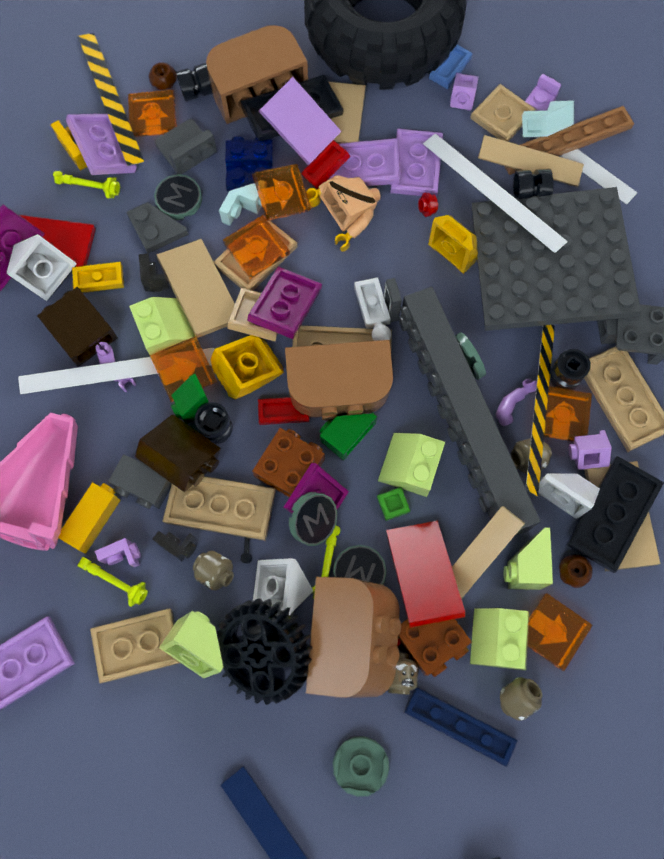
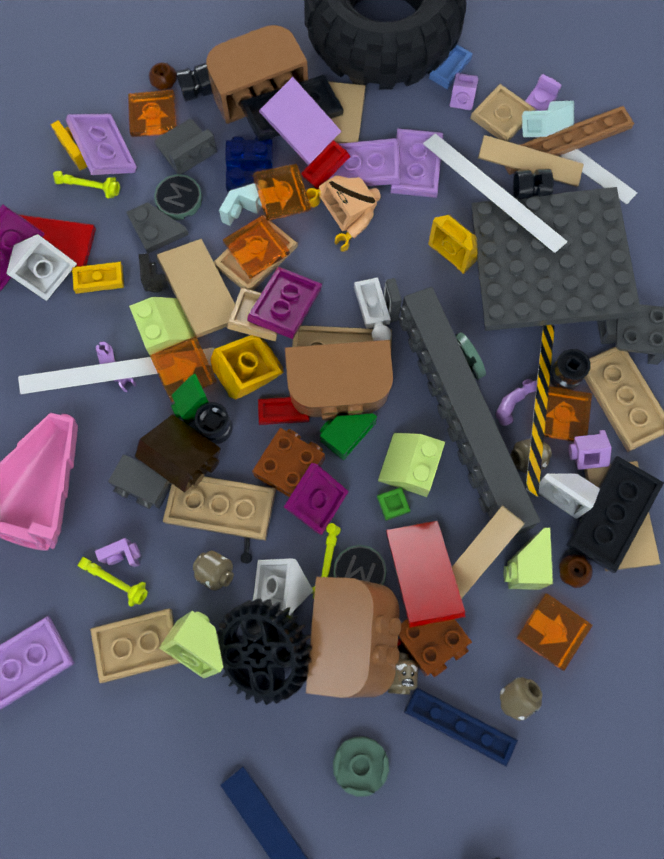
(76, 326): dark brown brick -> none
(89, 517): yellow brick -> none
(111, 99): sticker -> none
(170, 544): clear smoke bracket -> none
(313, 518): tile -> none
(428, 204): red plate -> none
(500, 638): yellowish green slope -> none

